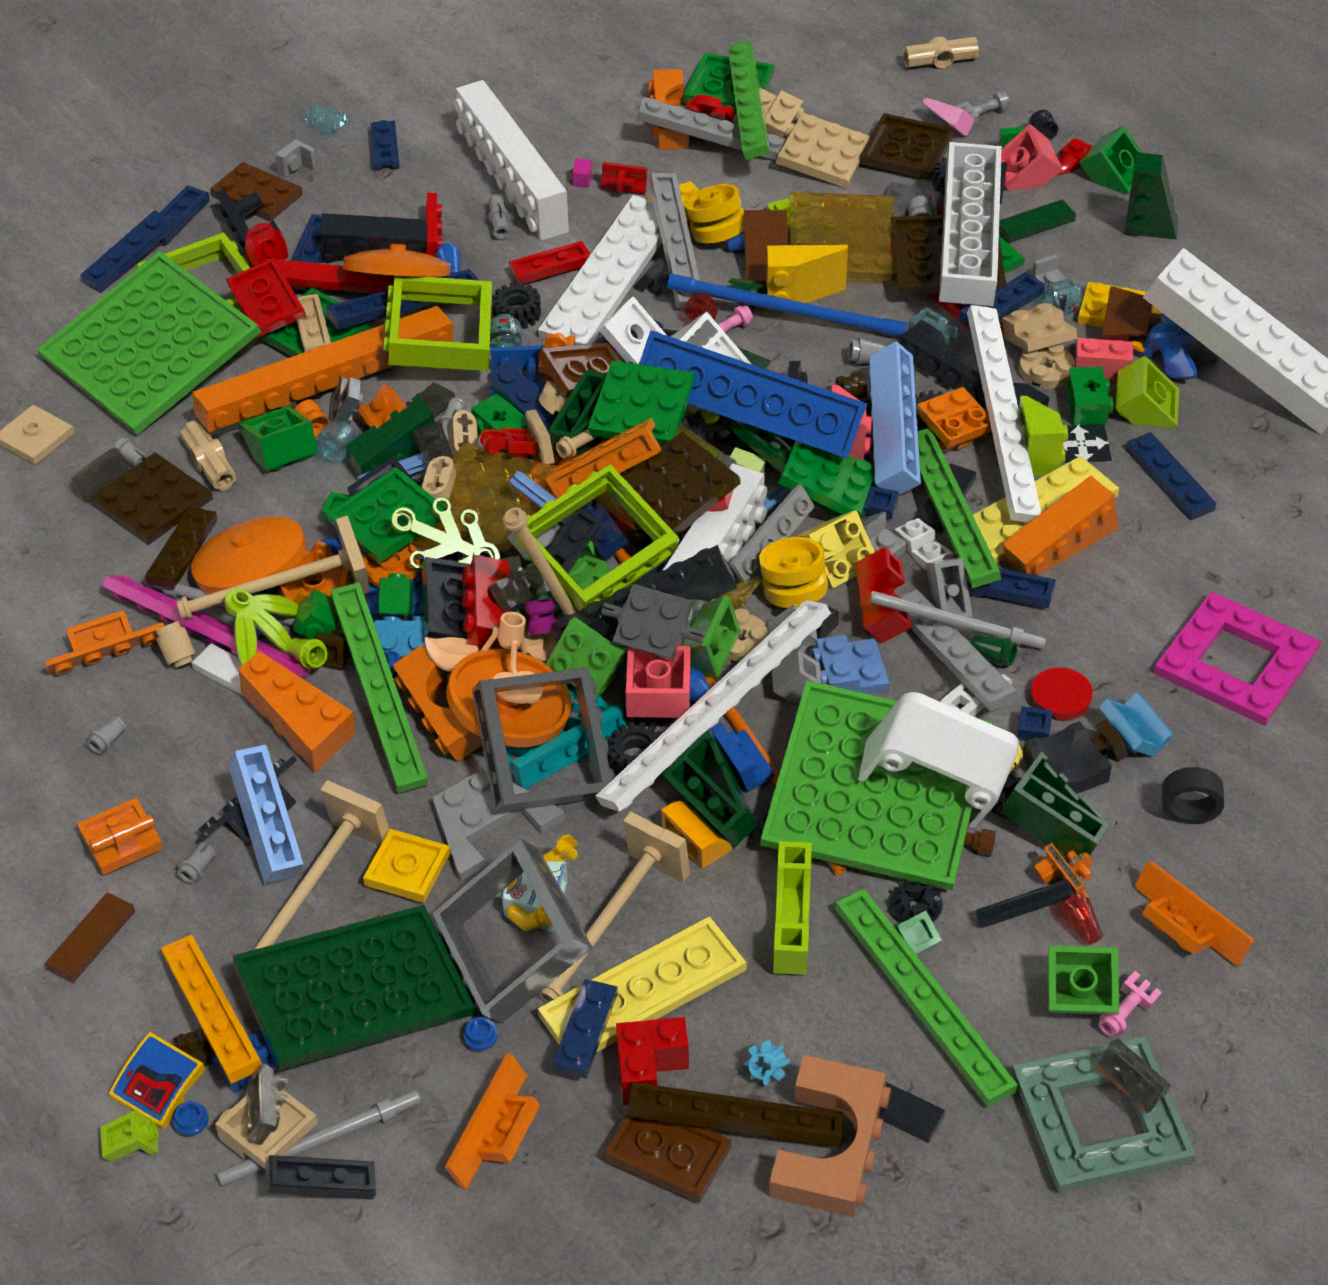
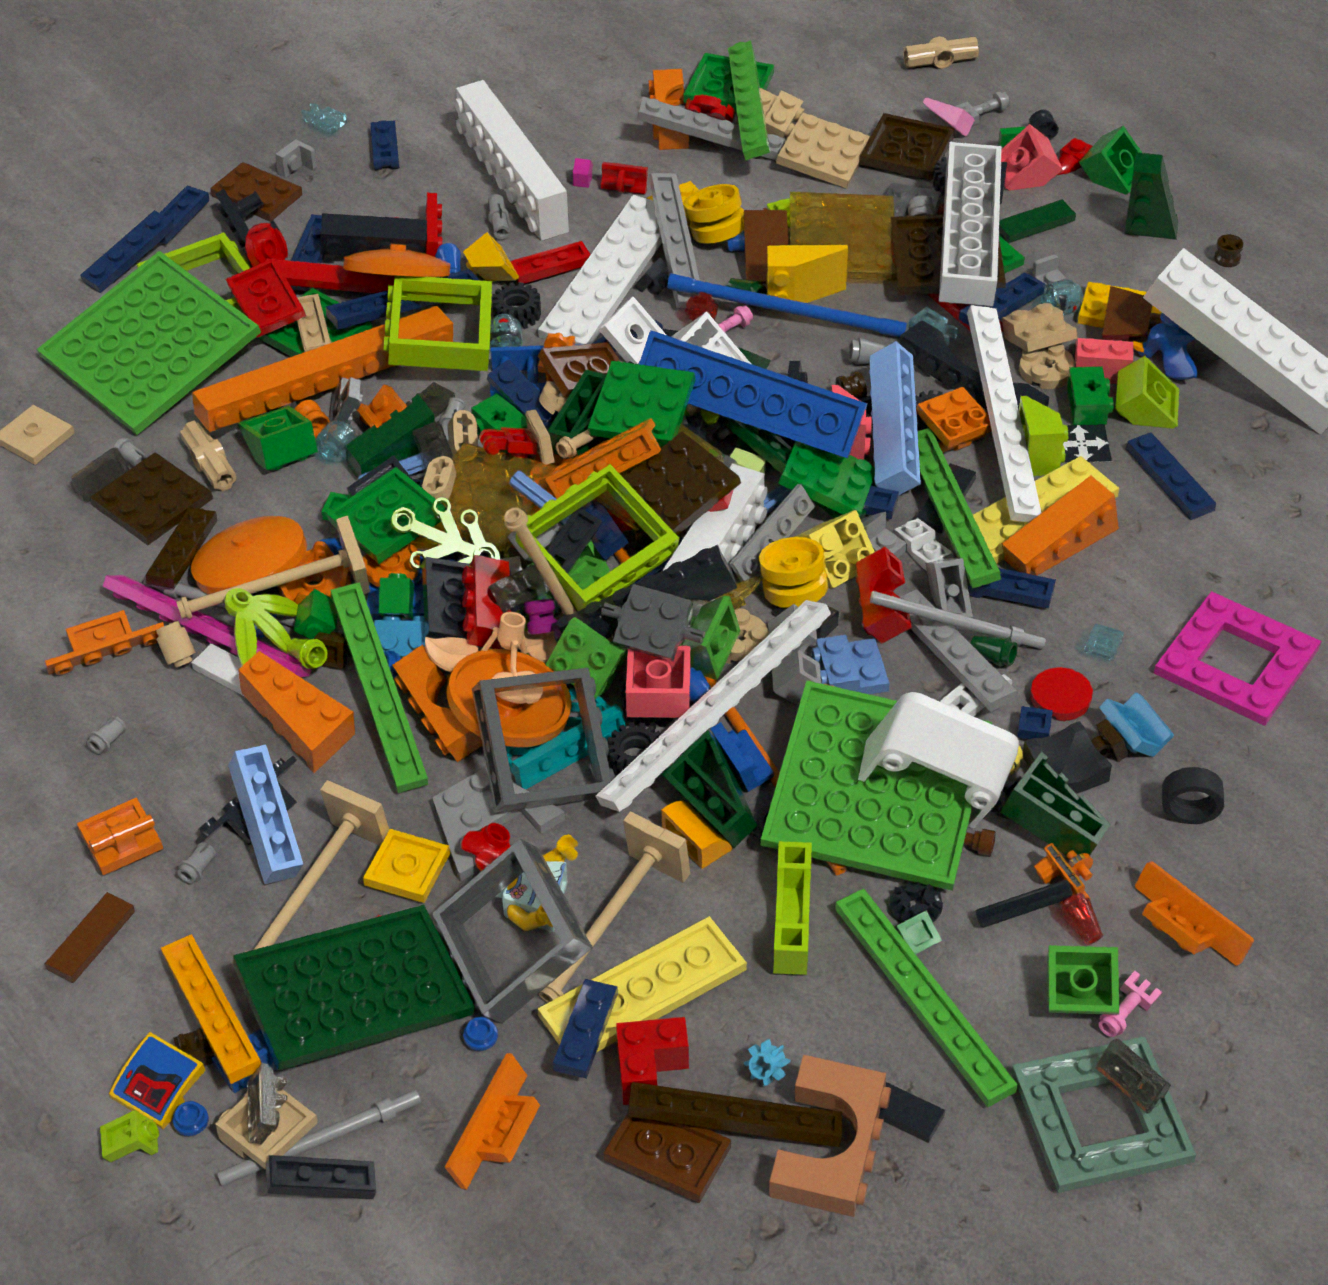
(486, 844): none -> red plate
(489, 260): none -> yellow slope
(1104, 642): none -> clear light blue plate
(1228, 250): none -> dark brown wheel

